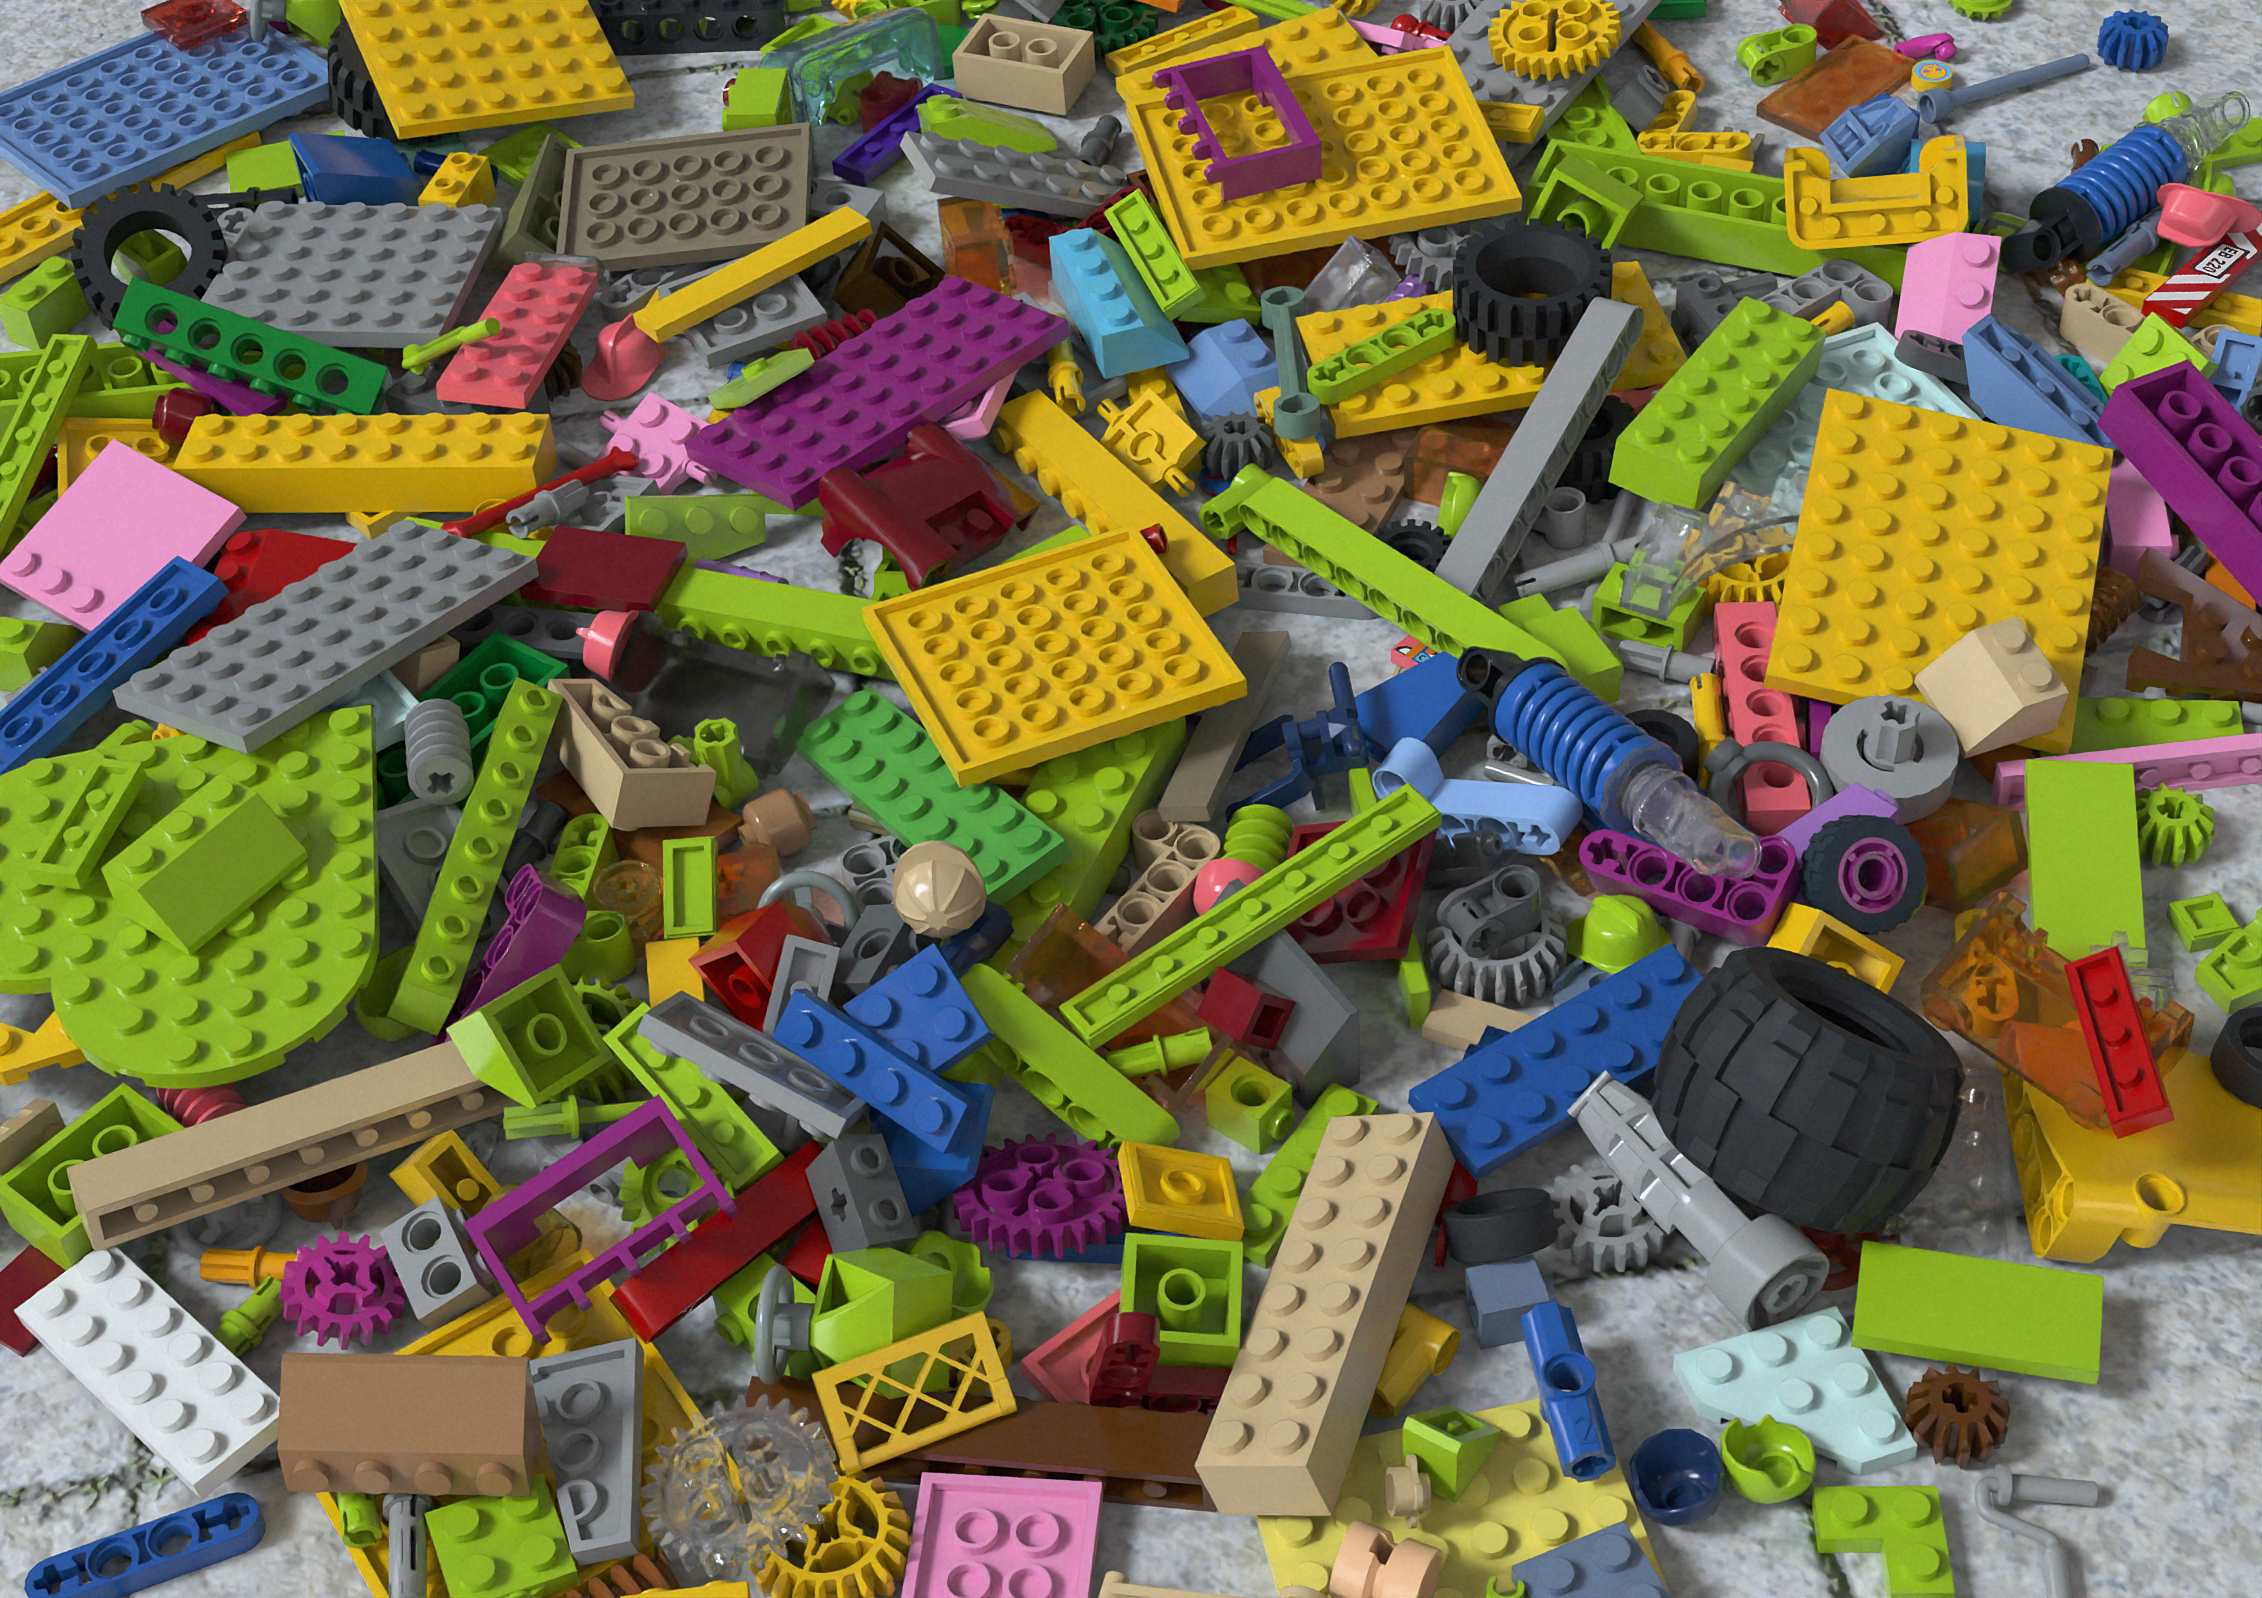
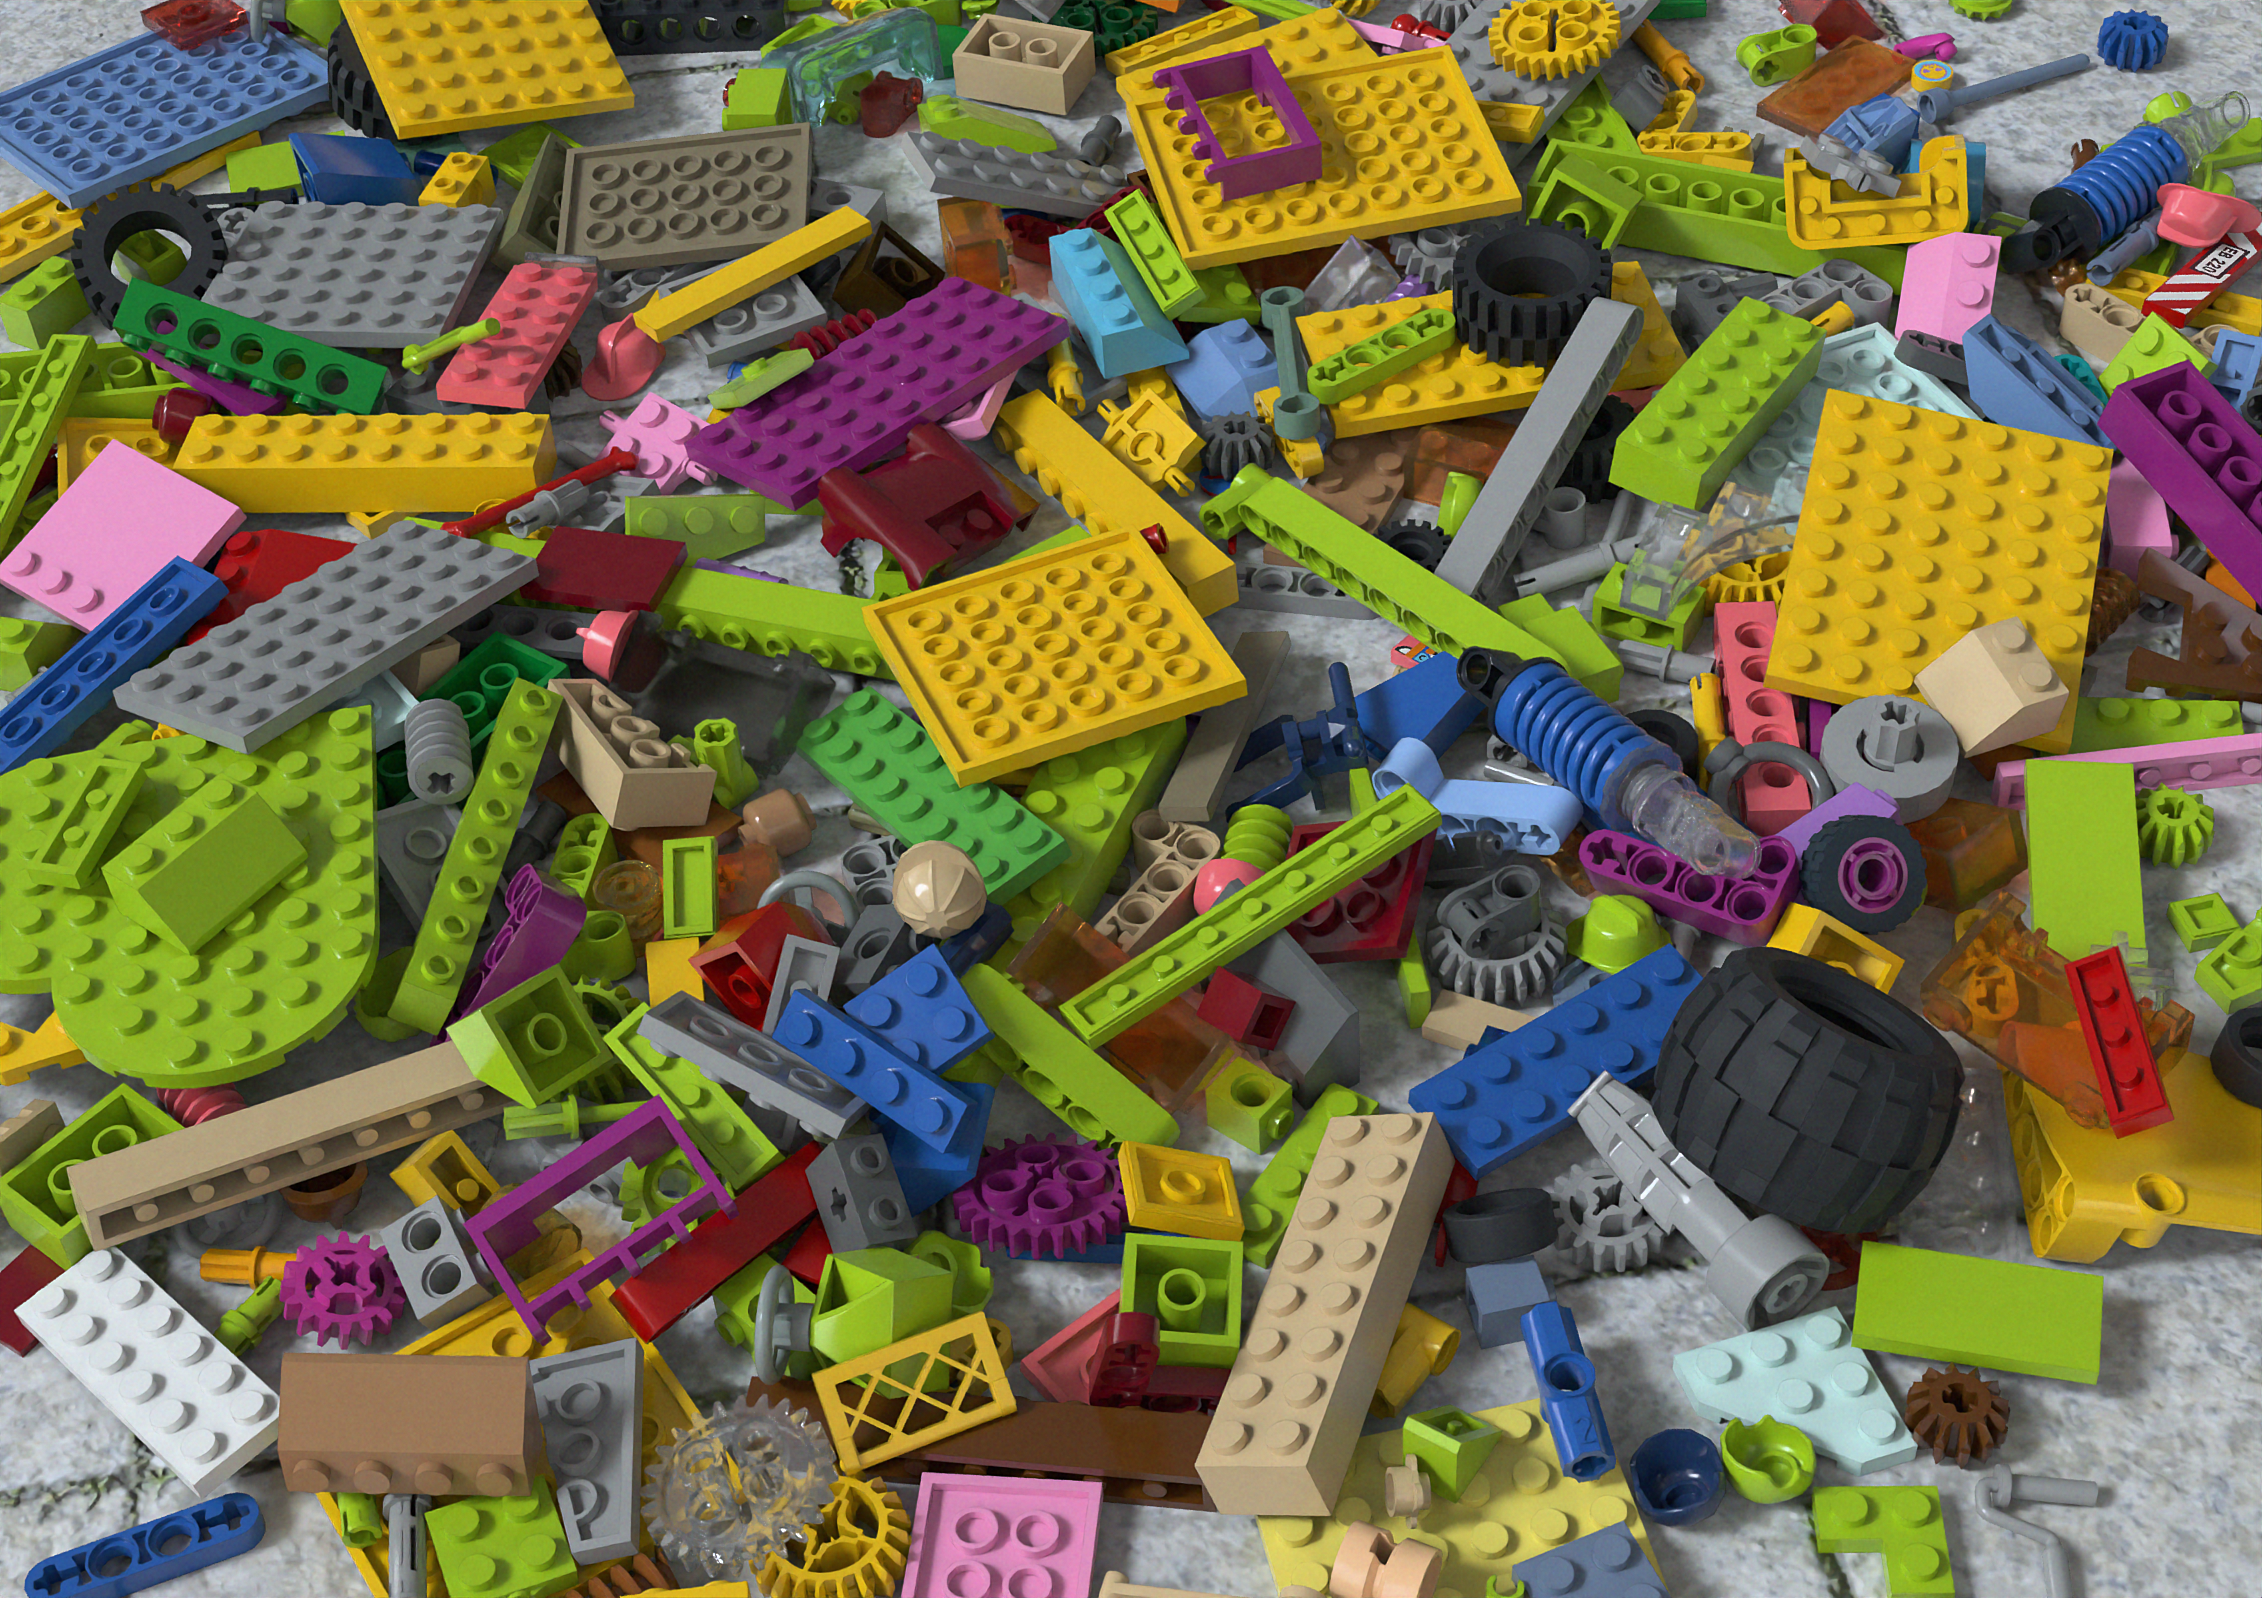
(881, 145): dark purple plate -> none
(1161, 1054): lime axle -> none
(1859, 170): none -> light grey plate

